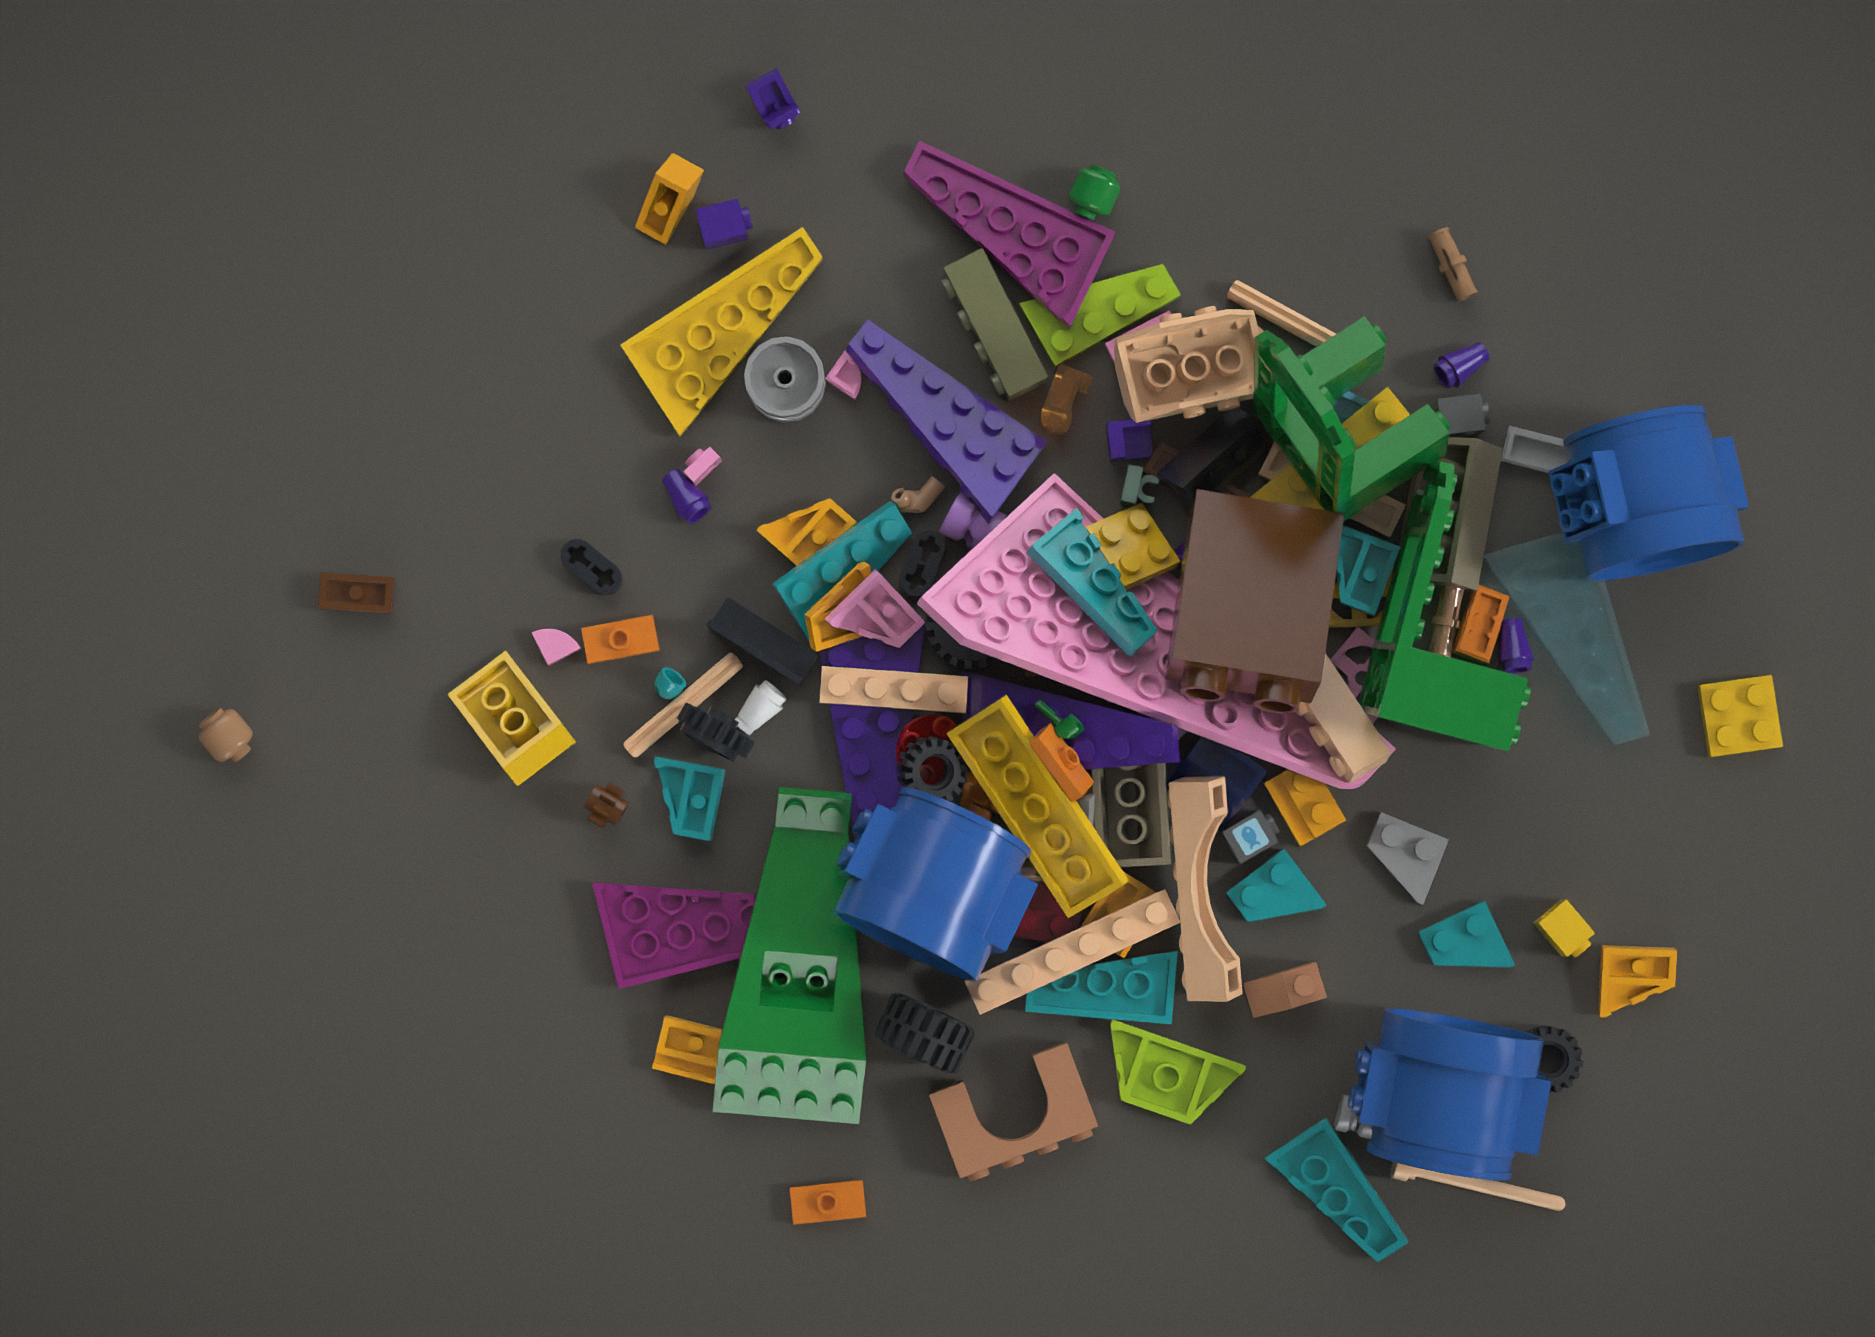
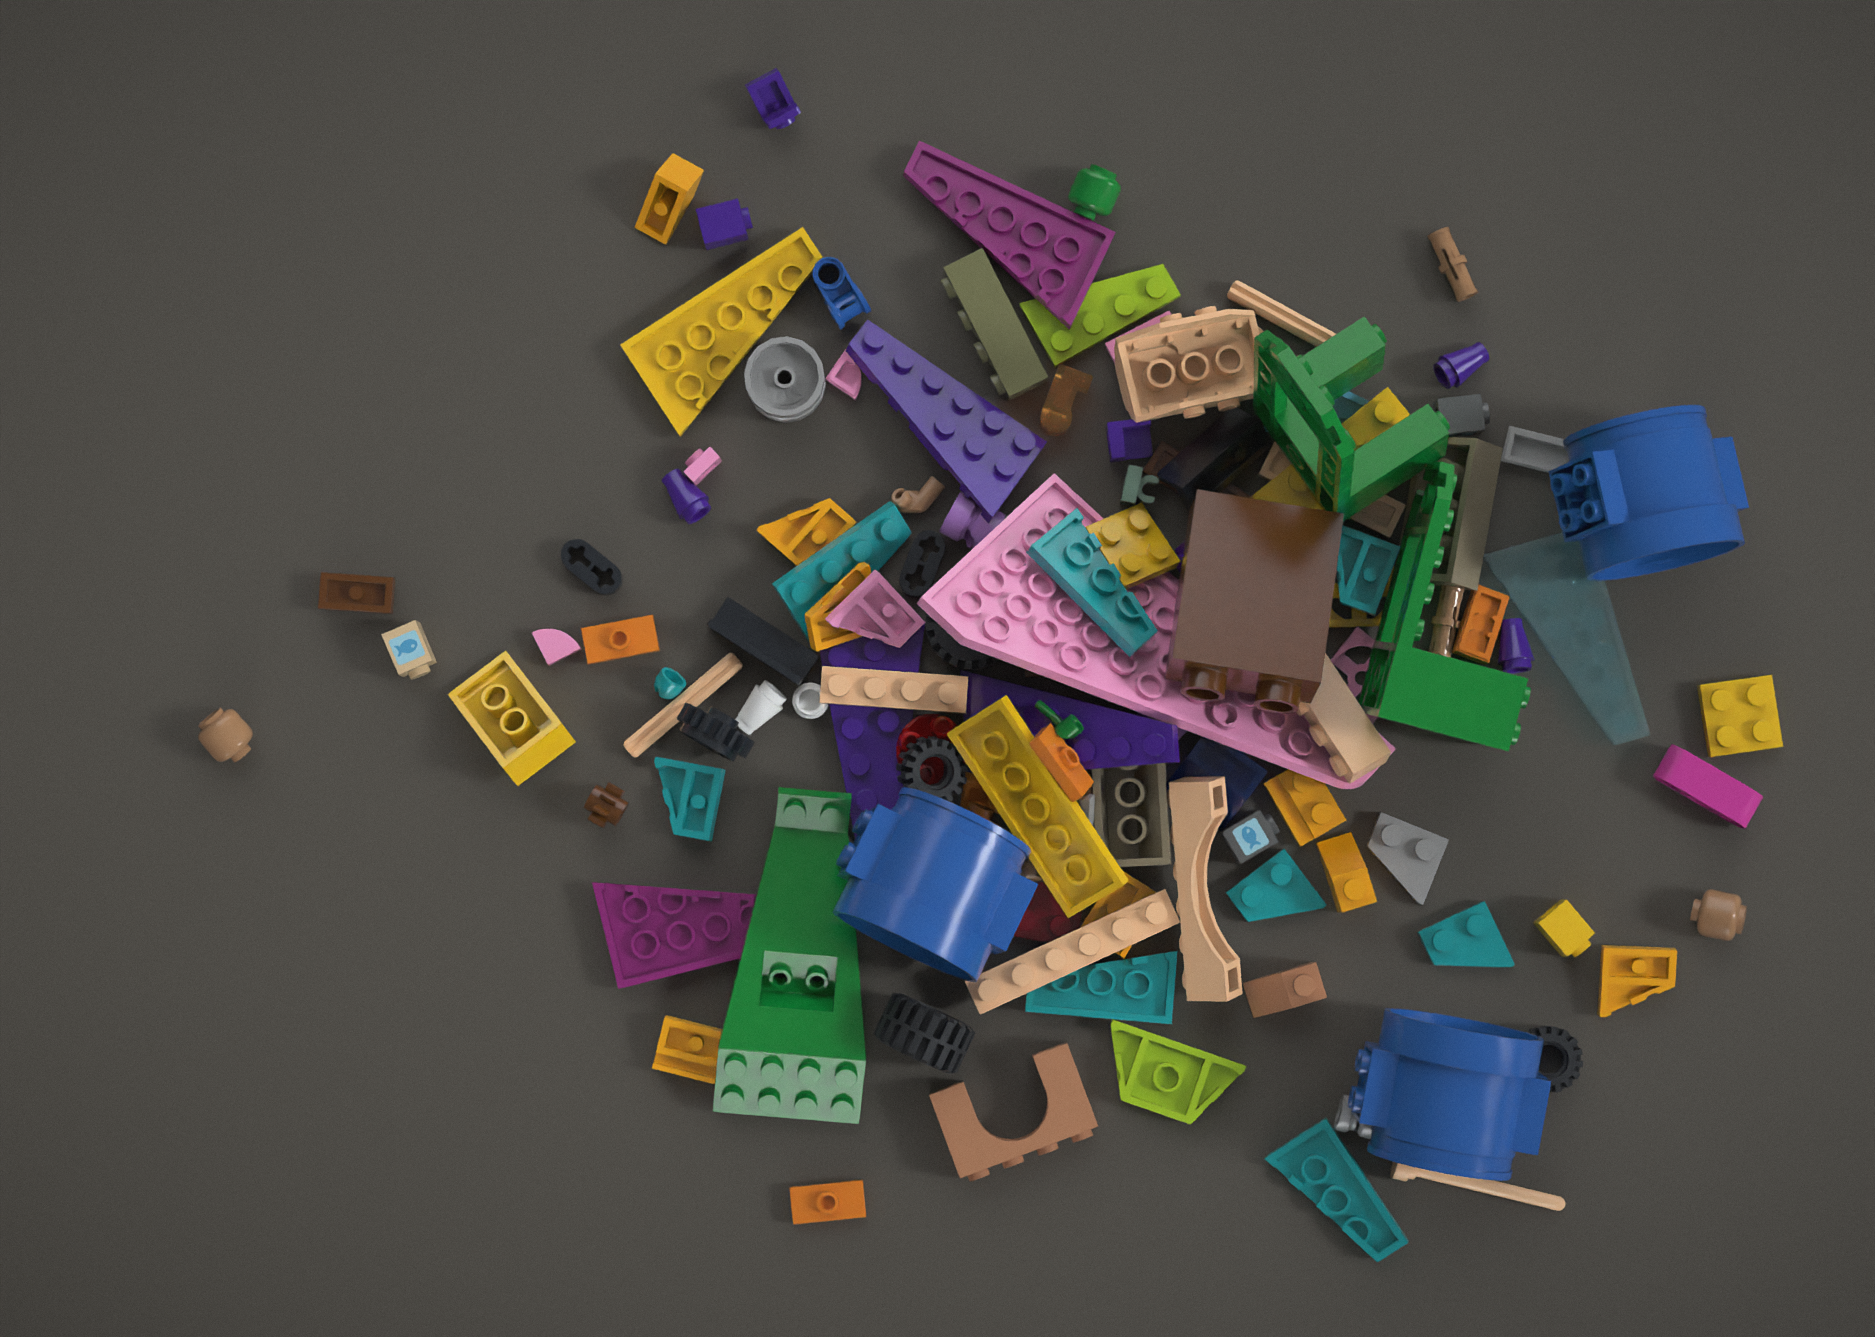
(409, 650): none -> tan brick
(806, 701): none -> white plate
(840, 294): none -> blue piece
(1346, 873): none -> light orange slope
(1708, 786): none -> dark pink beam
(1719, 915): none -> medium nougat head

